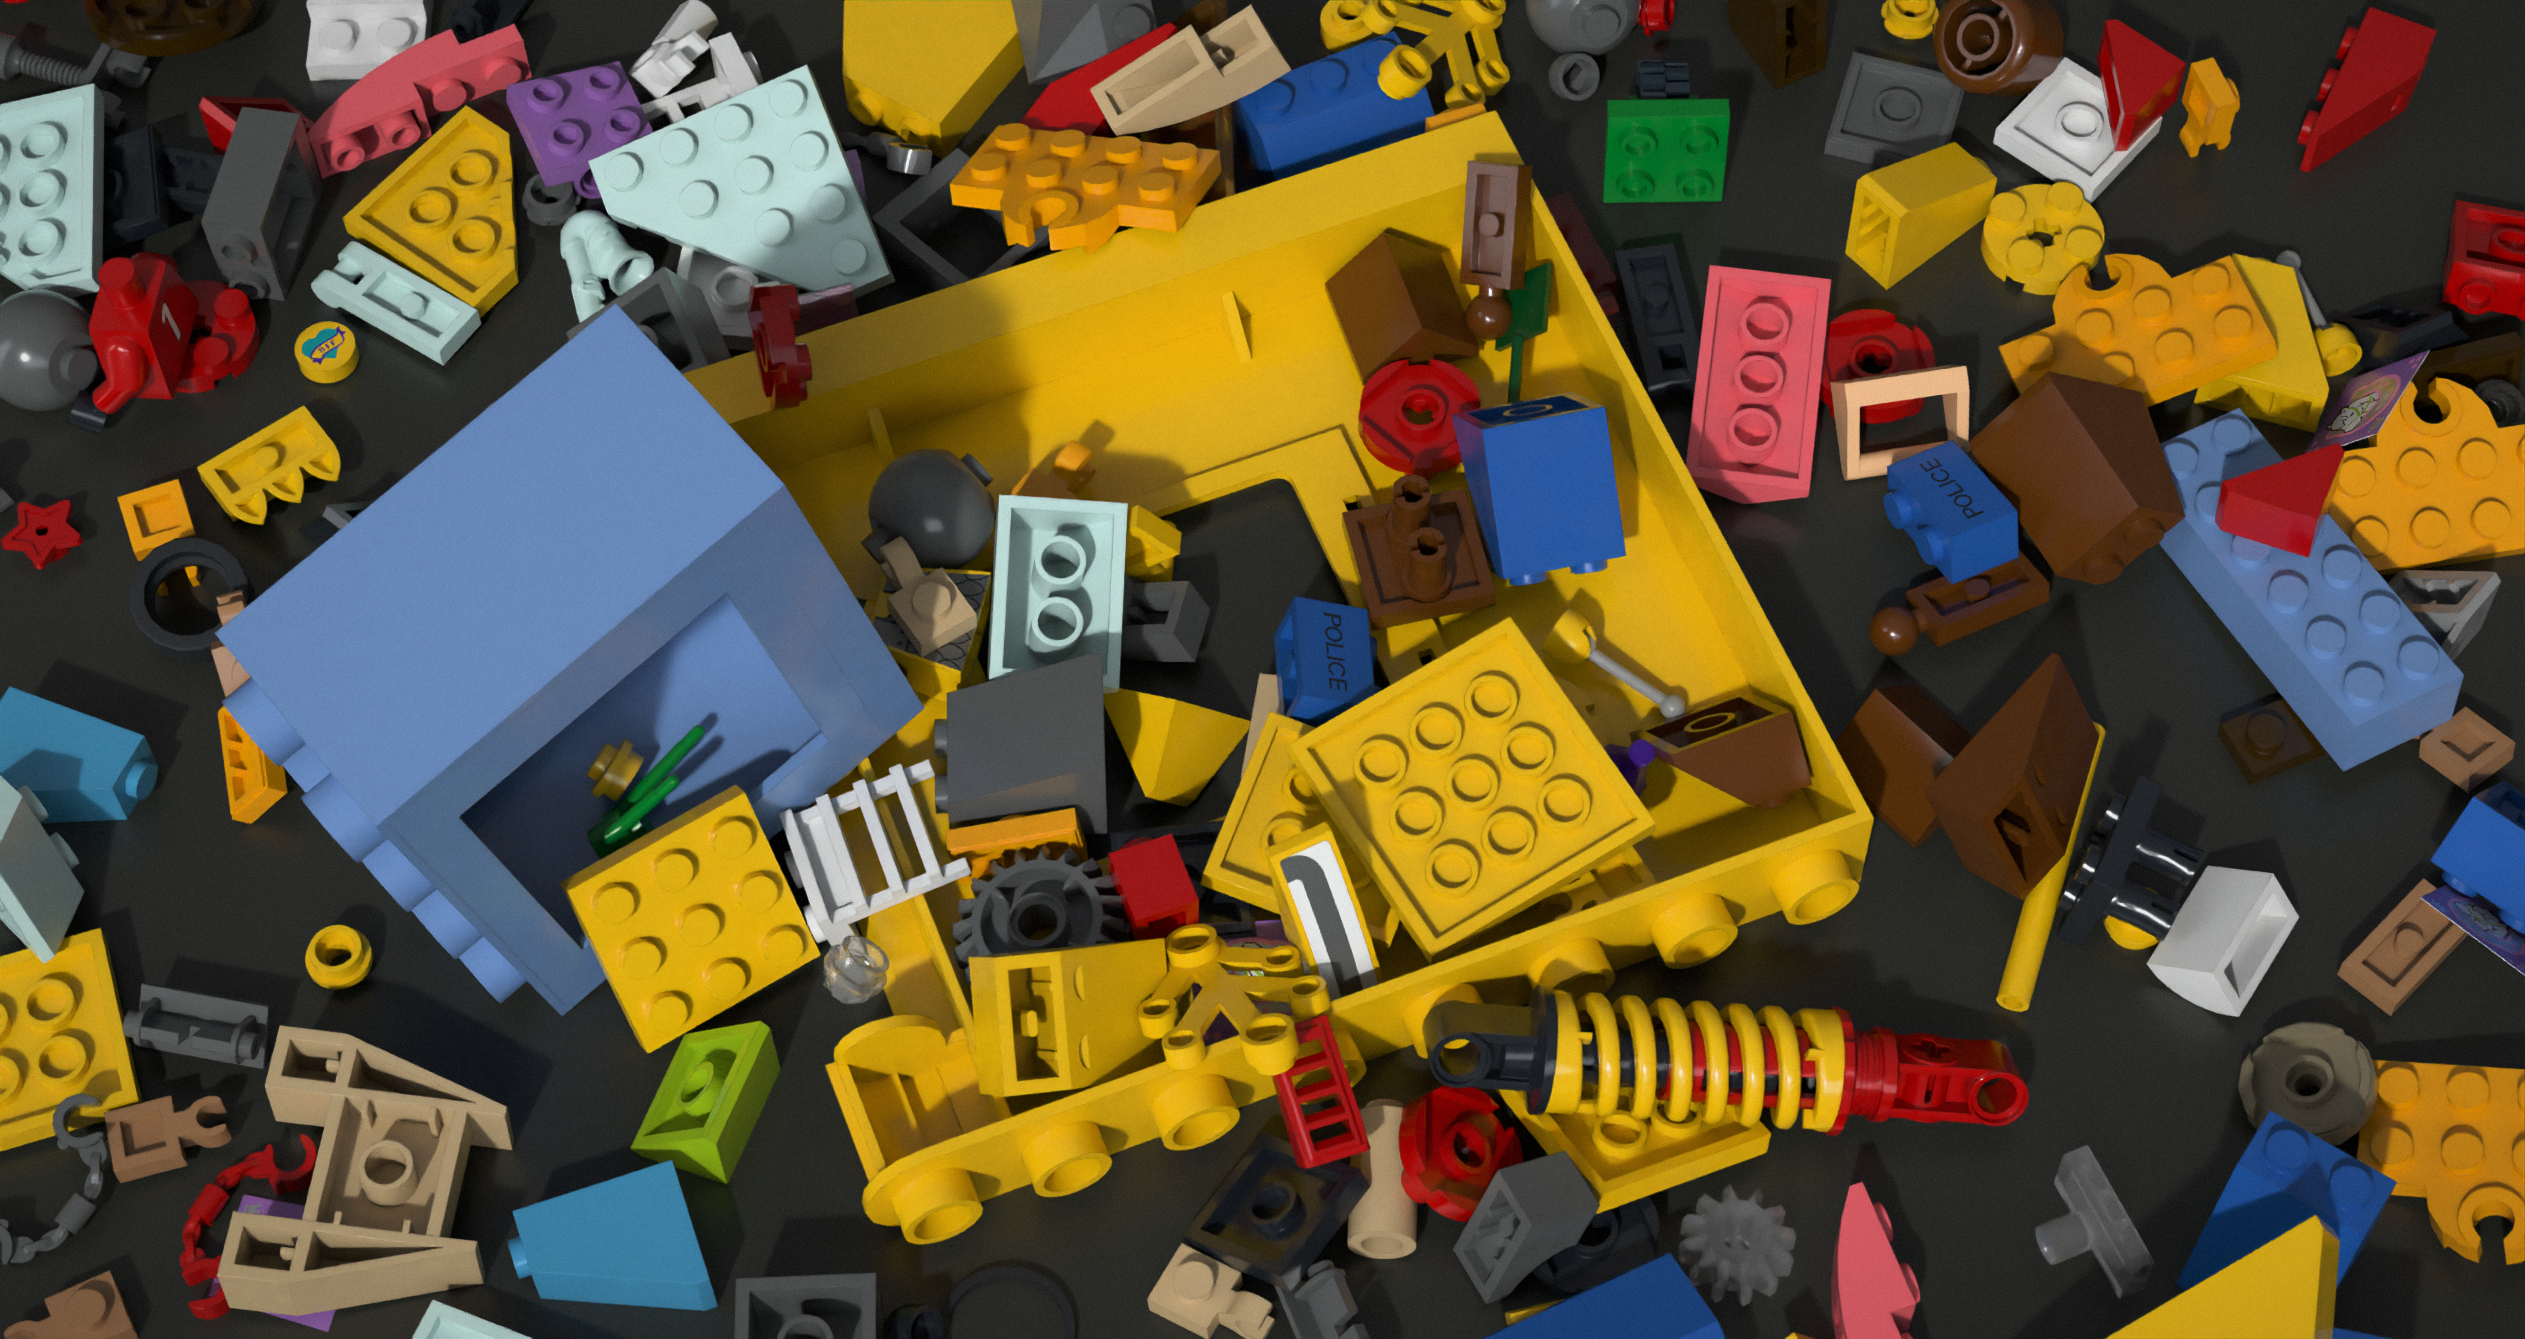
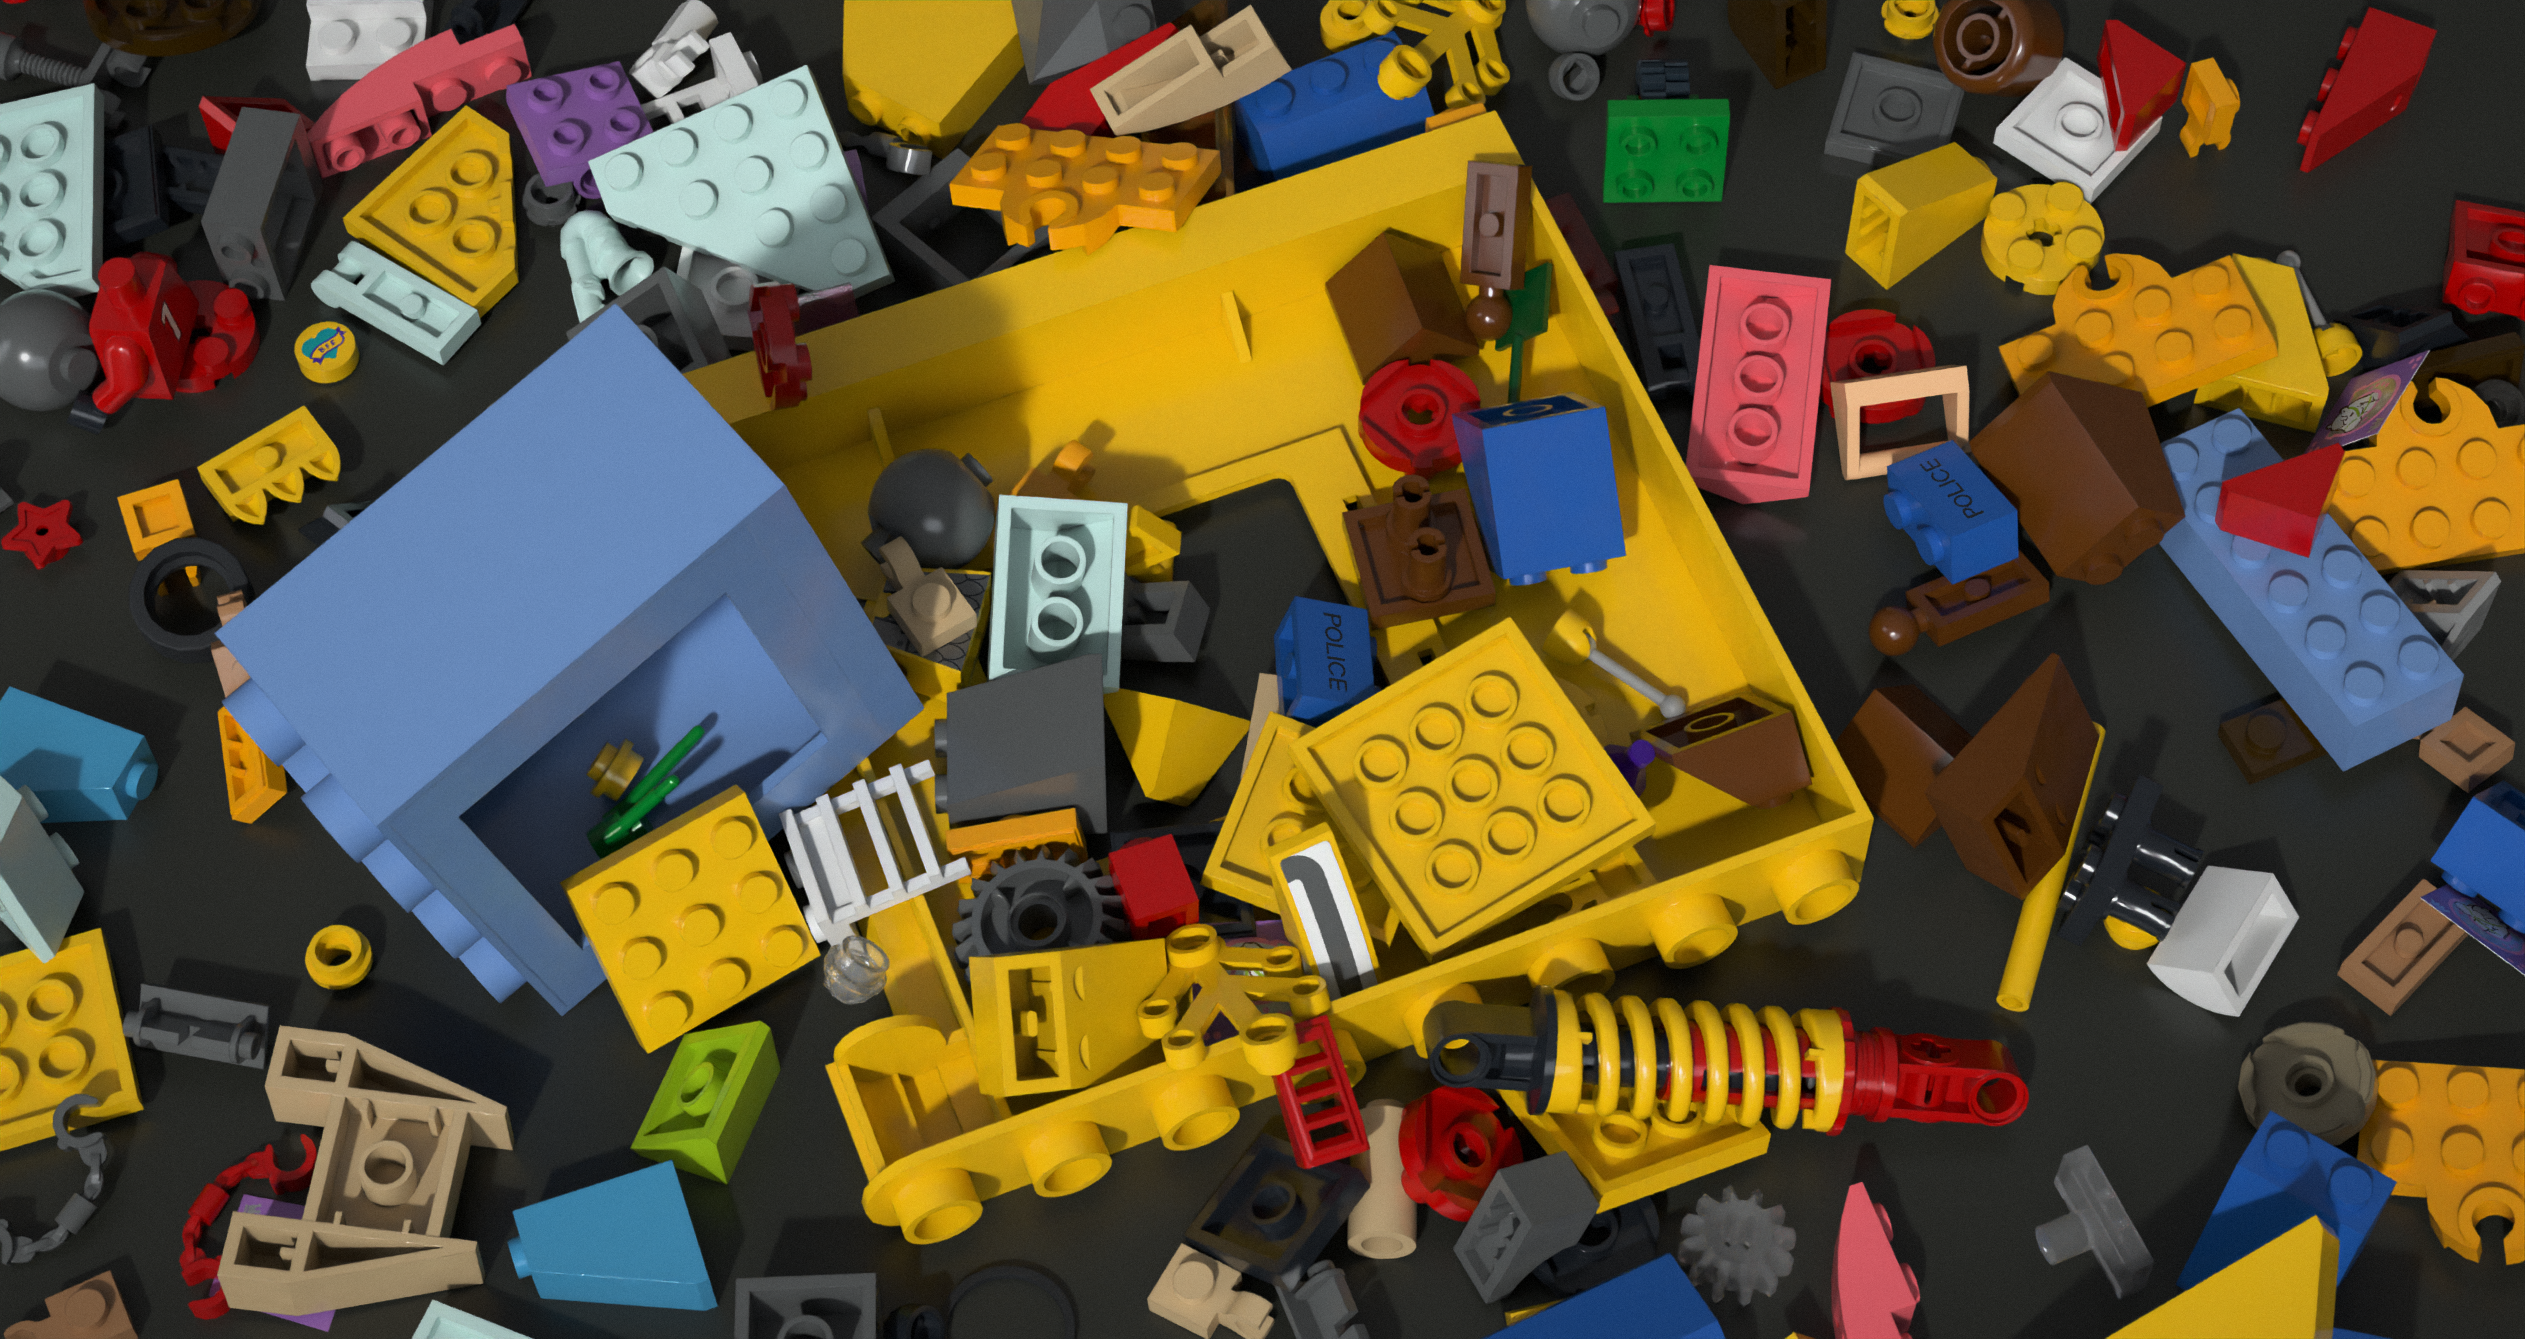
(154, 1135): medium nougat plate -> none

